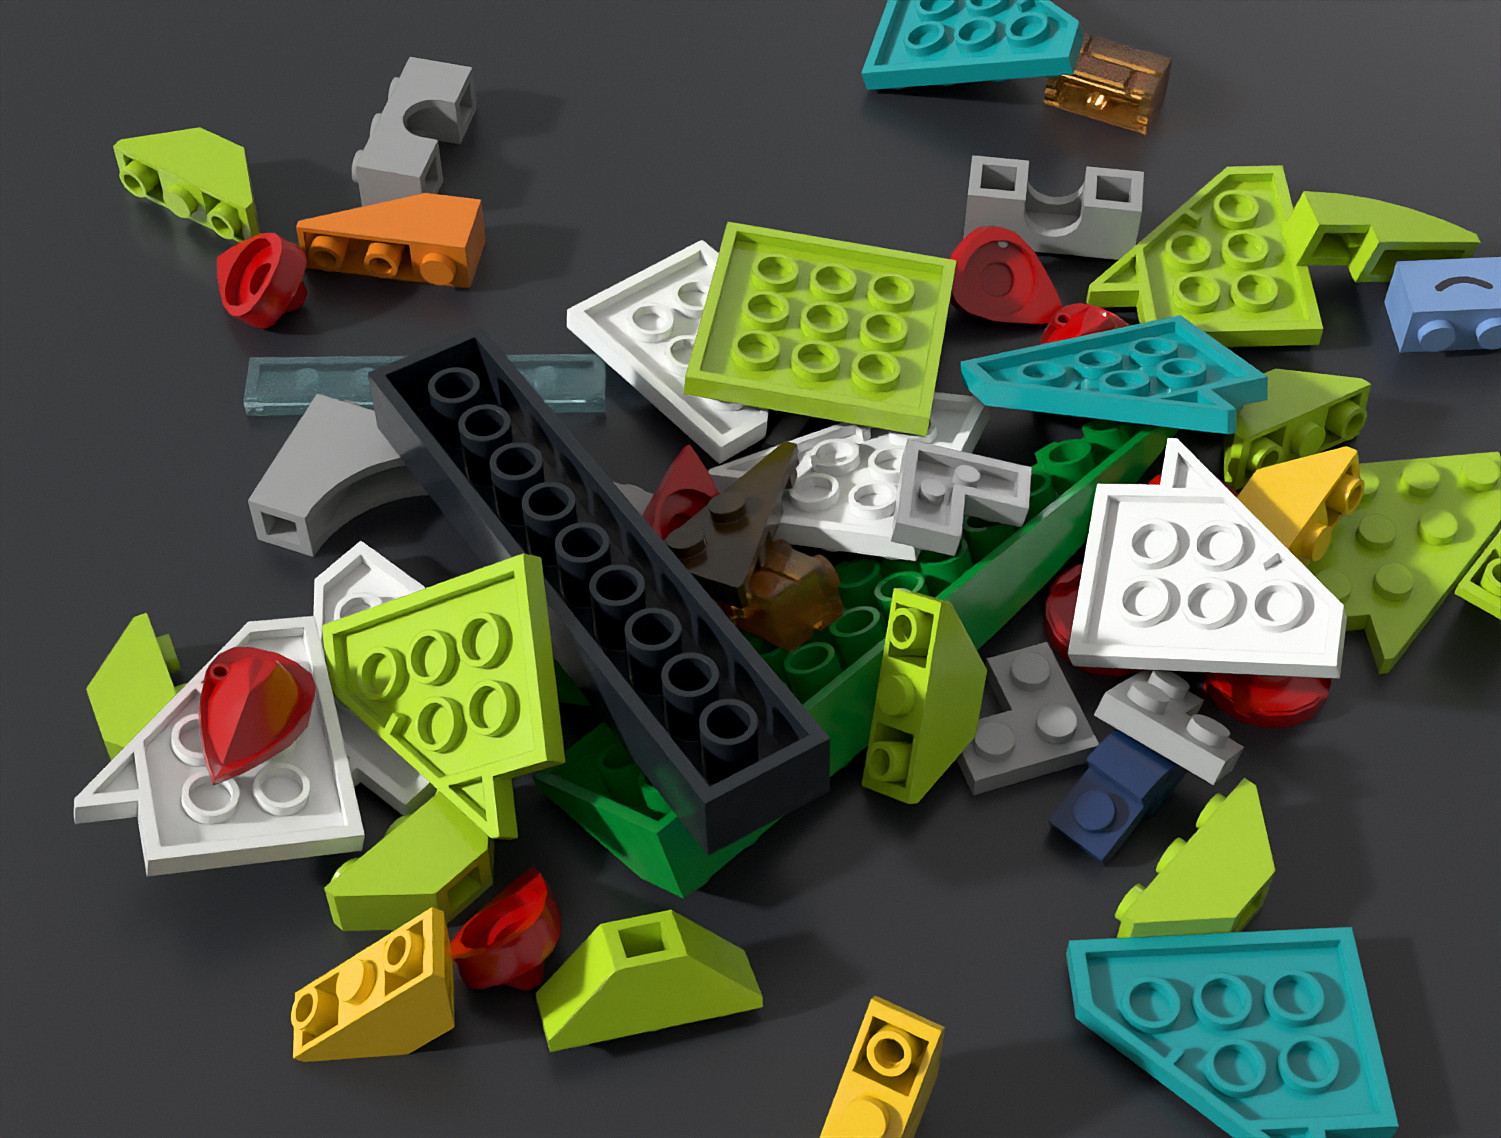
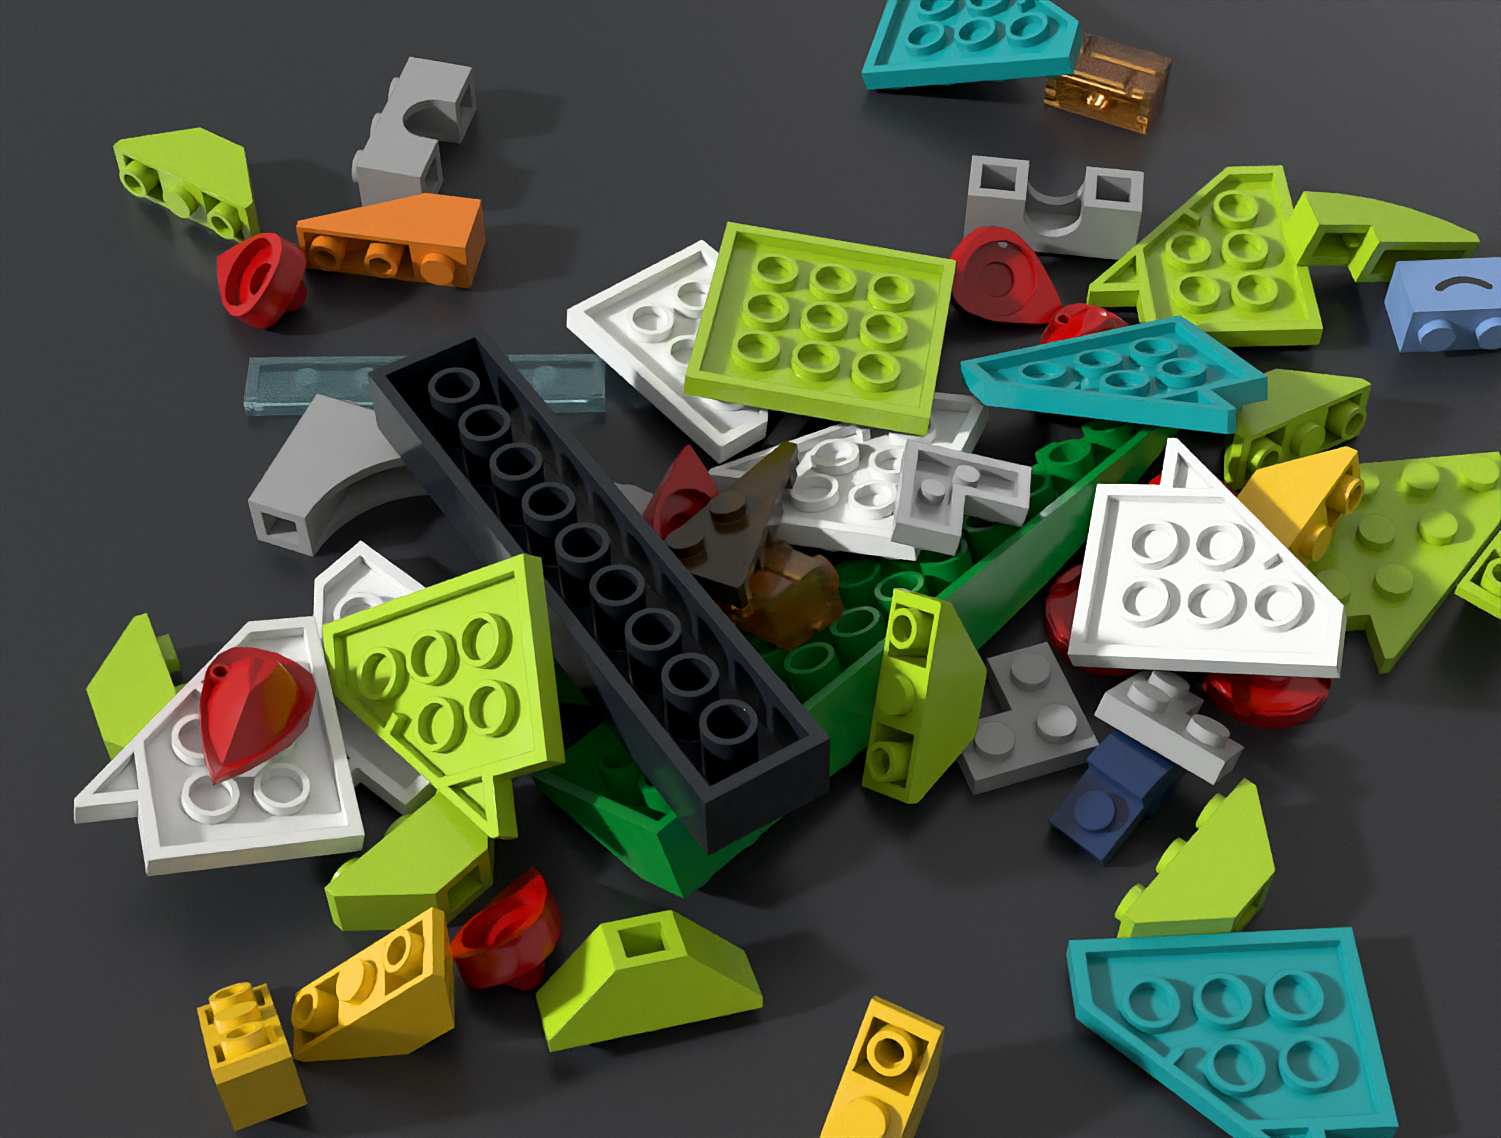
(249, 1055): none -> yellow slope

